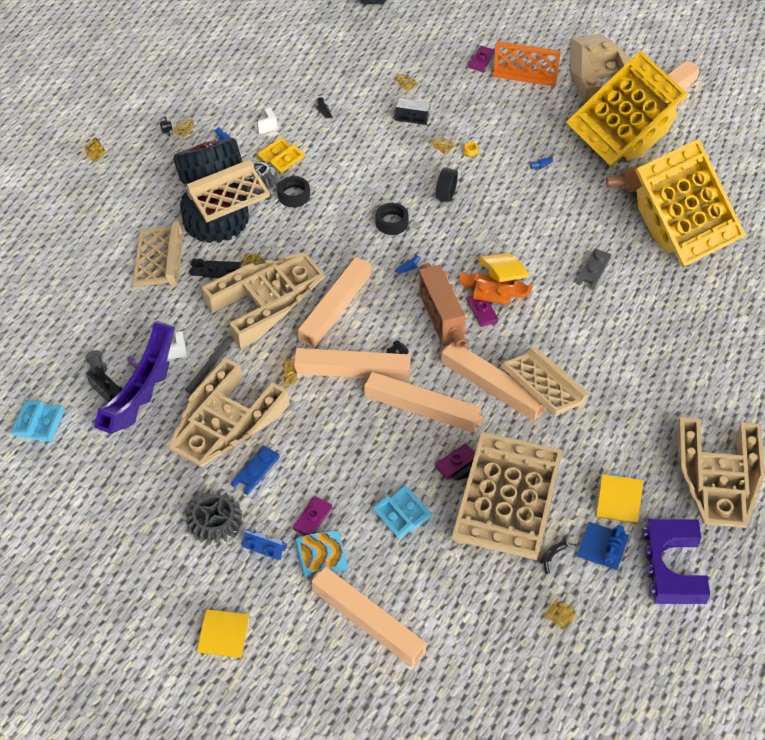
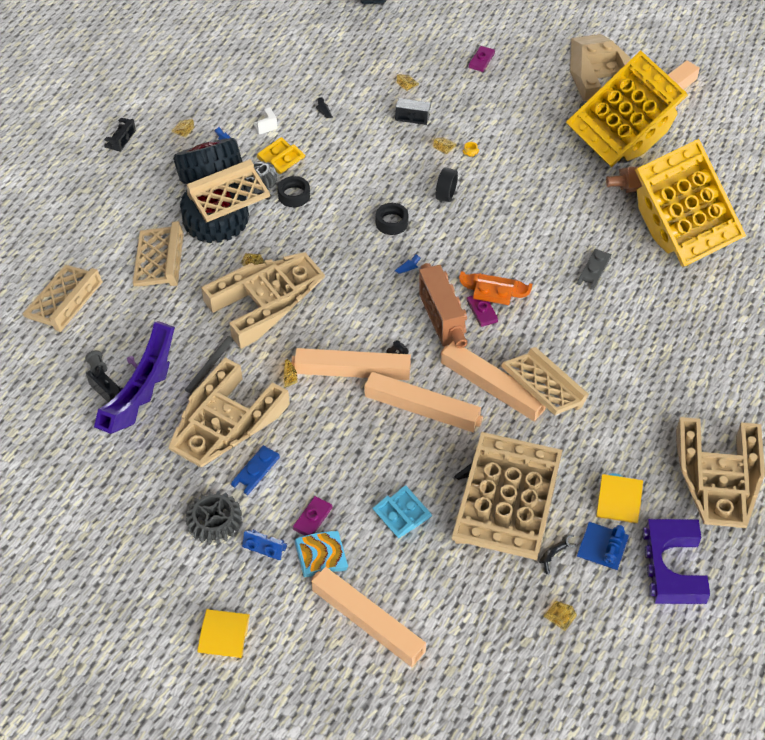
(38, 421): medium azure slope -> none
(71, 302): none -> tan fence
(95, 150): clear yellow slope -> none
(121, 135): none -> black hinge
(166, 126): black plate -> none
(177, 348): white panel -> none
(212, 269): black hinge -> none
(334, 302): light nougat brick -> none
(455, 461): magenta plate -> none
(504, 267): yellow slope -> none
(525, 73): orange fence -> none
(541, 163): blue bar -> none

